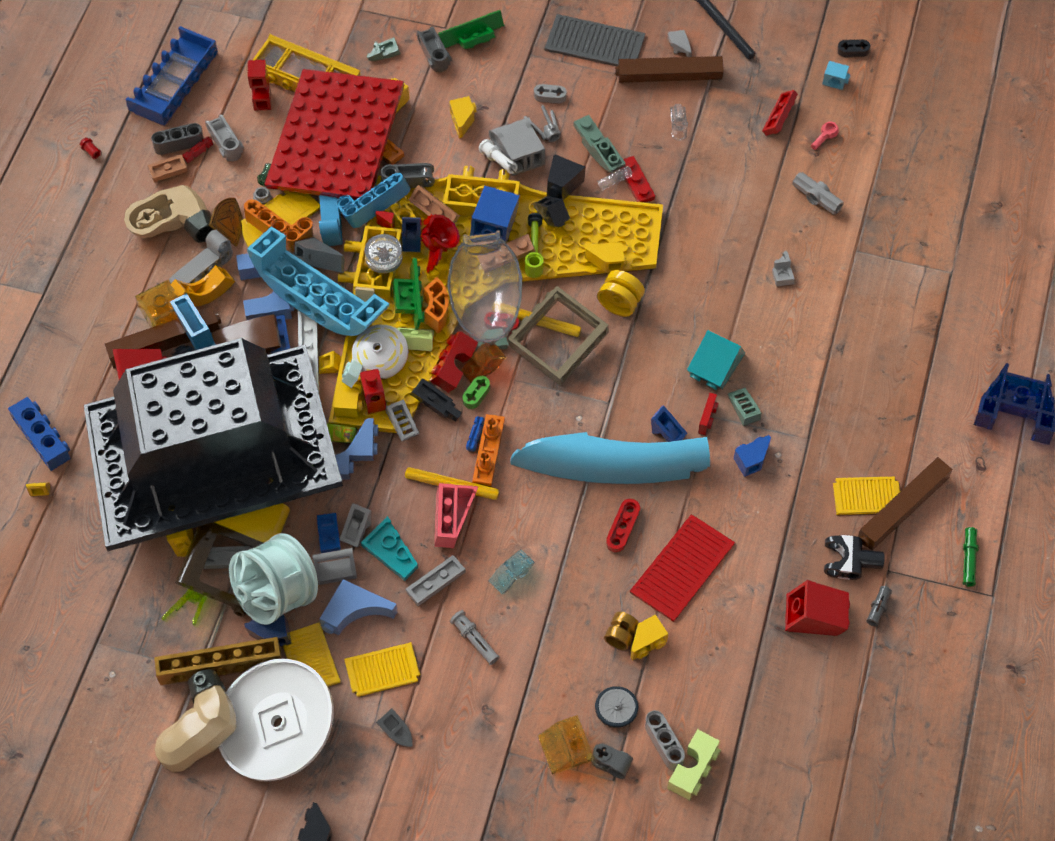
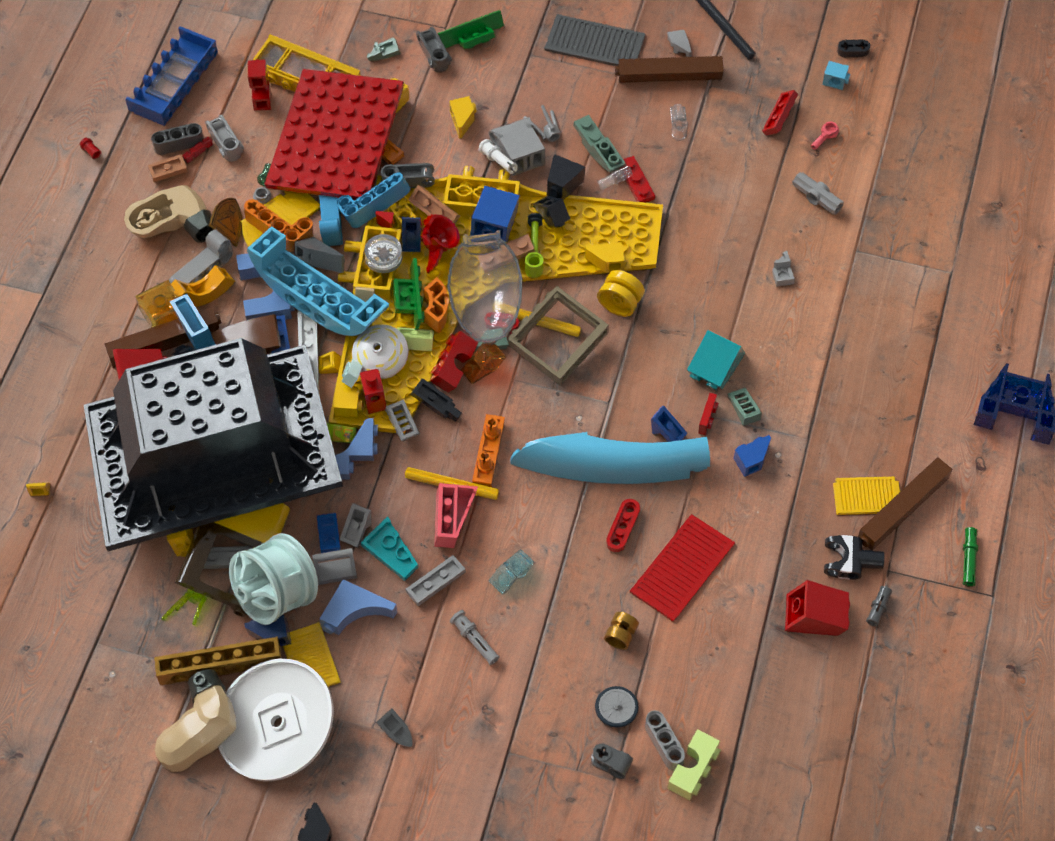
(52, 456): blue brick -> none
(382, 669): yellow window -> none
(473, 390): bright green beam -> none
(475, 434): blue axle -> none
(550, 93): light grey beam -> none
(565, 745): clear yellow slope -> none
(648, 636): yellow slope -> none

